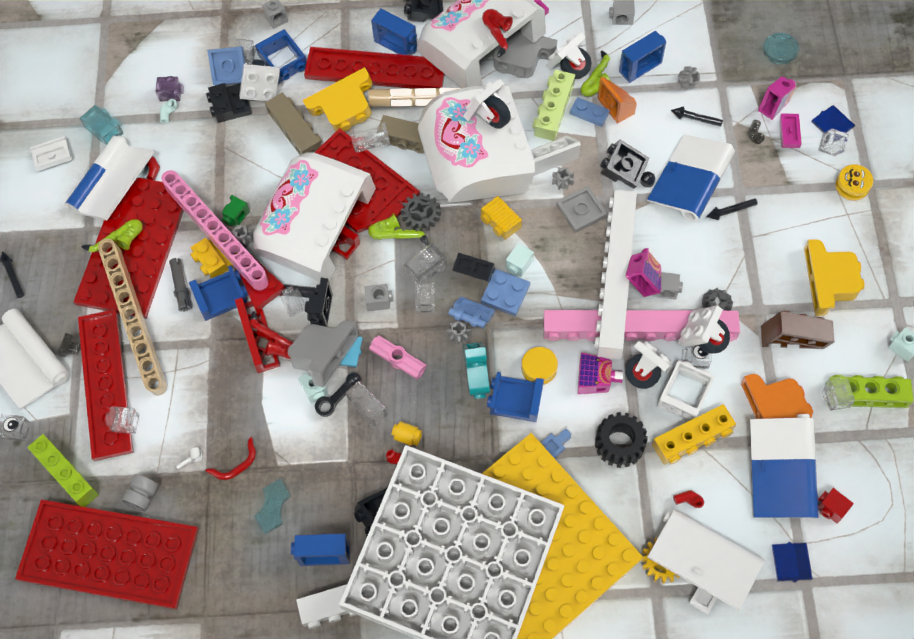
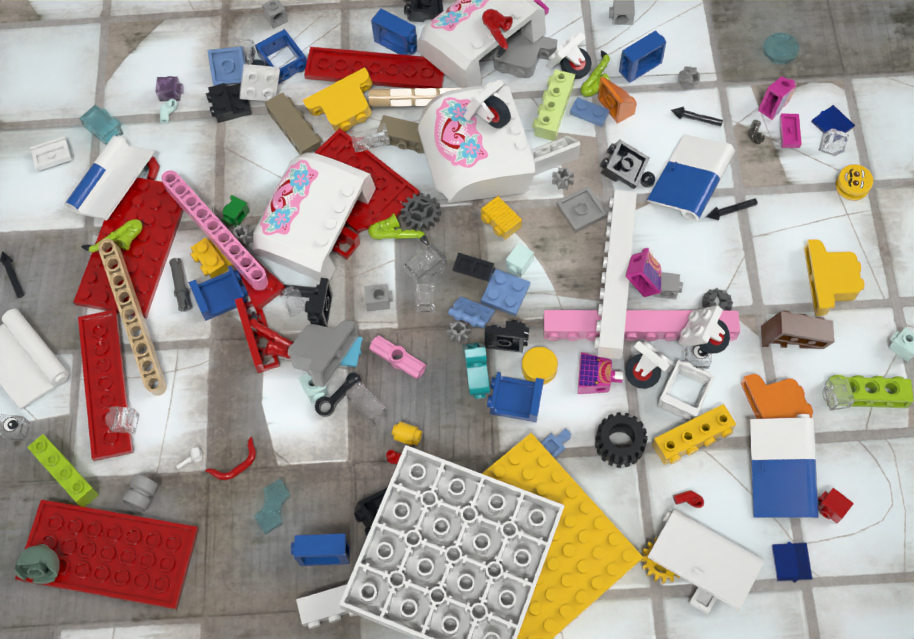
(38, 563): none -> sand green cylinder
(68, 346): clear smoke tile -> none
(510, 338): none -> black plate

